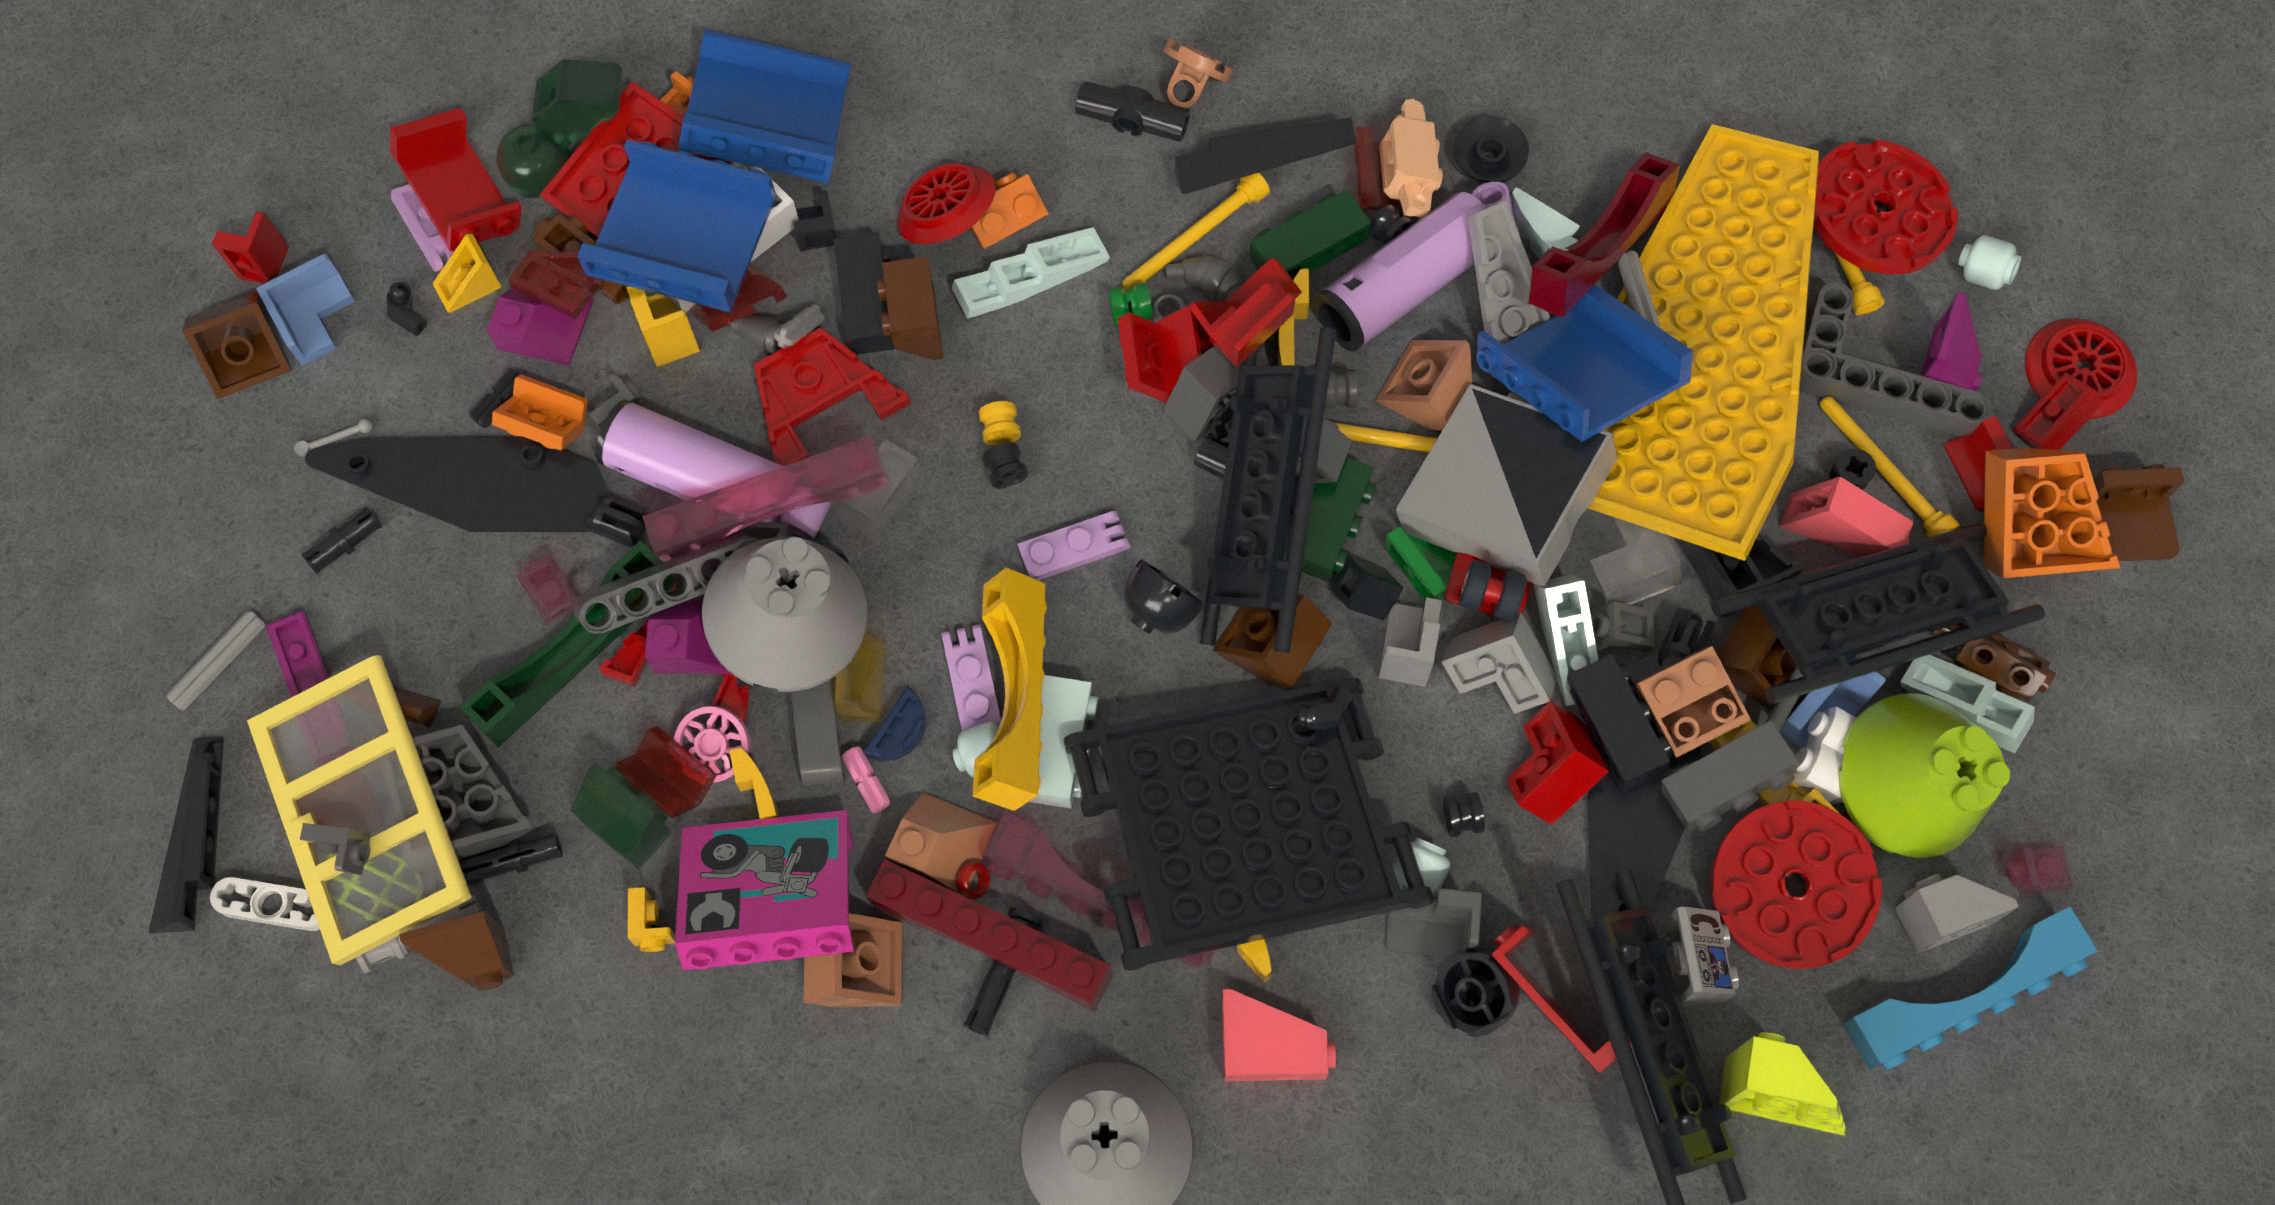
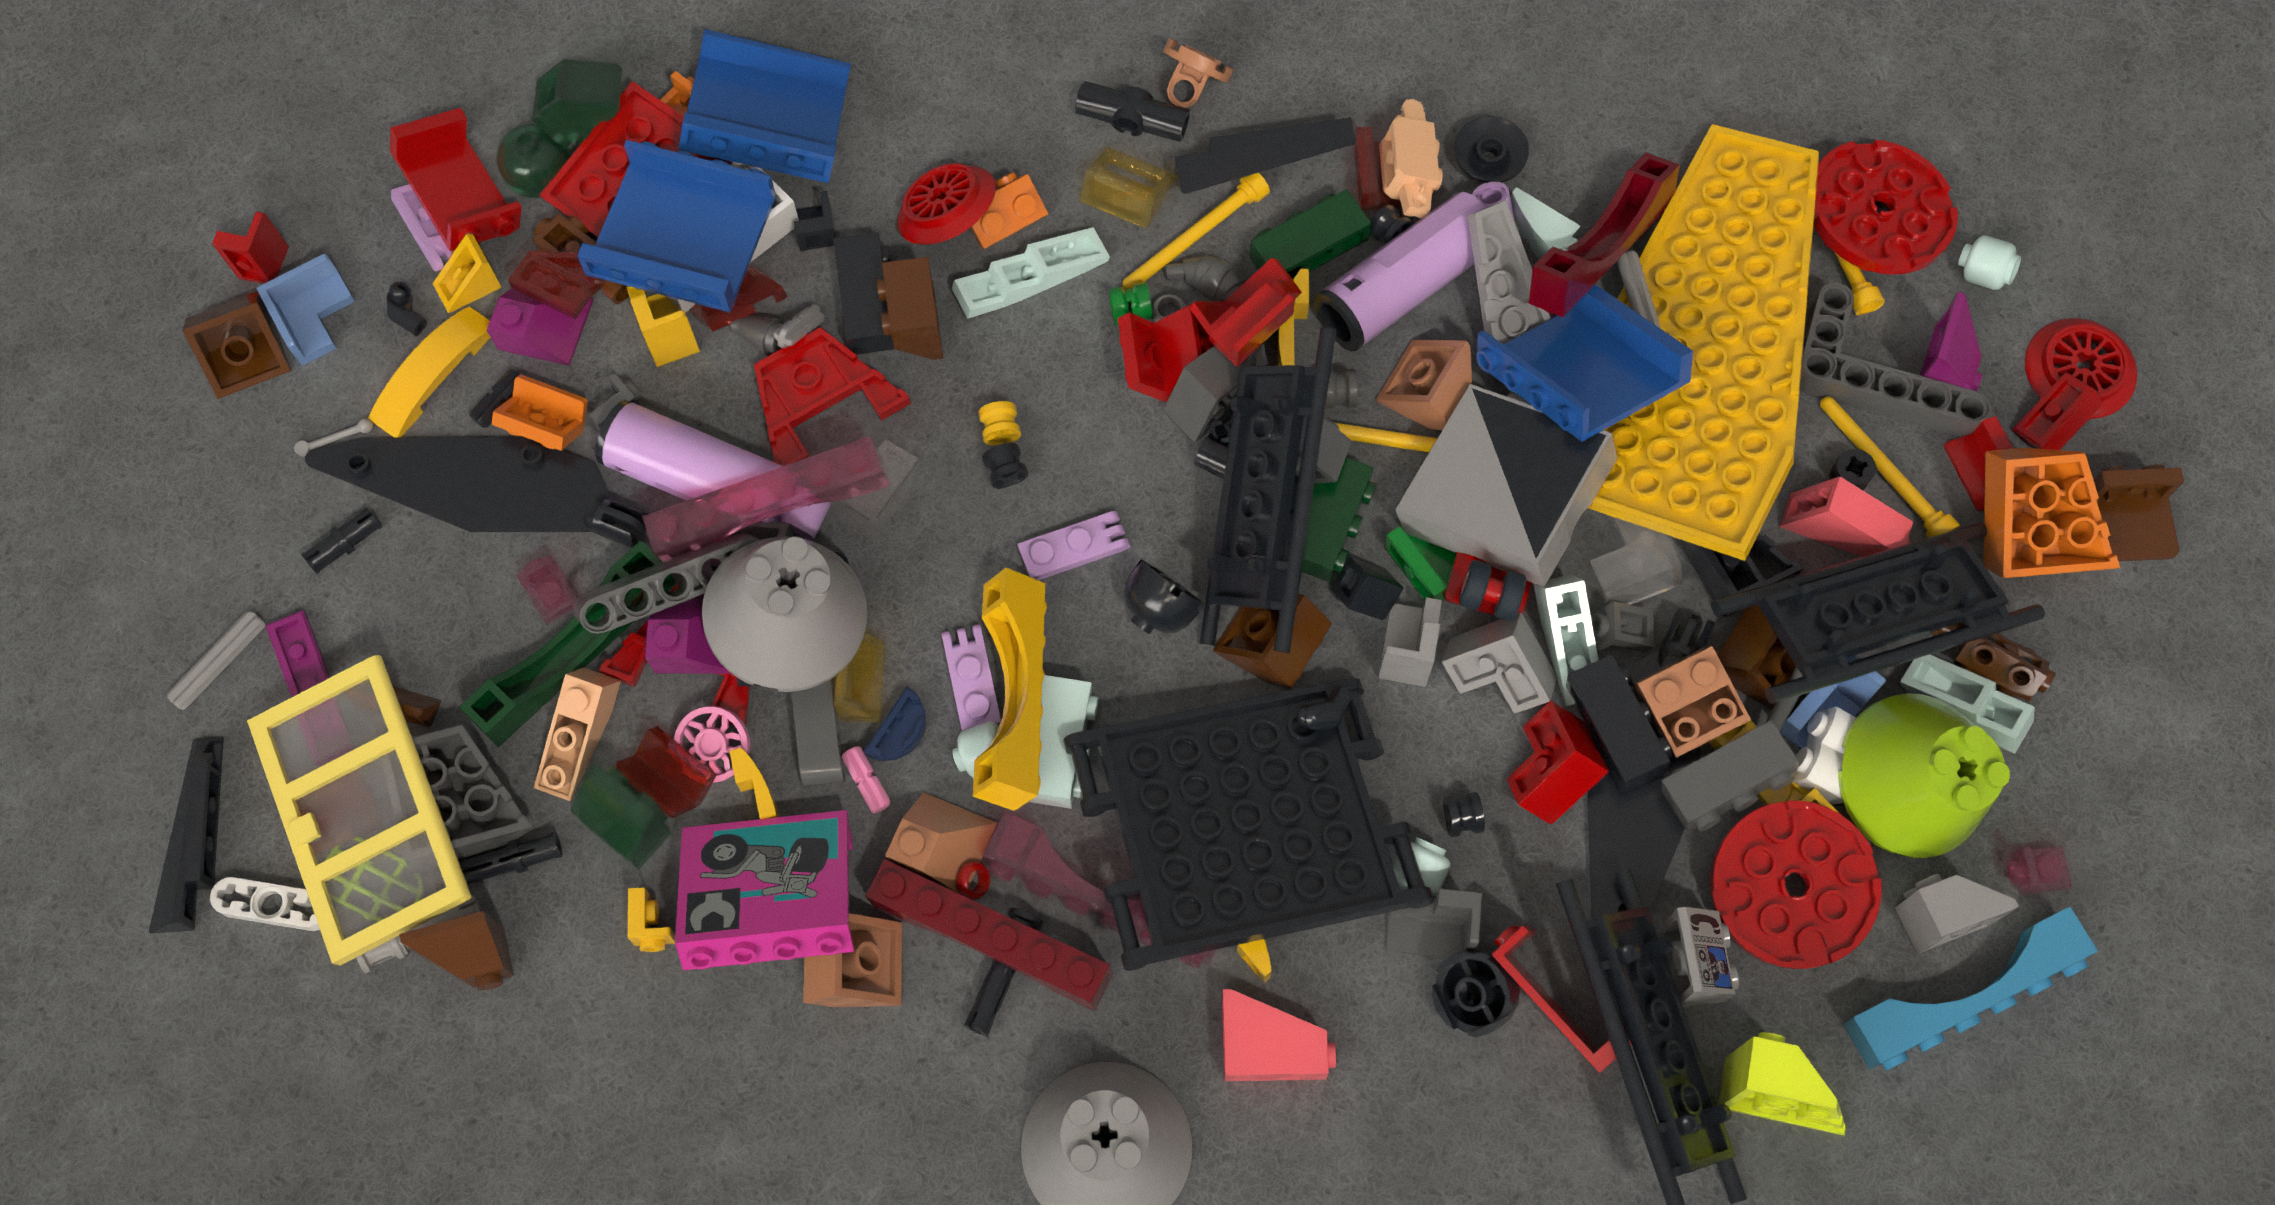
(348, 845): dark grey bracket -> none
(426, 369): none -> yellow slope
(575, 730): none -> light nougat slope
(1122, 195): none -> clear yellow tile

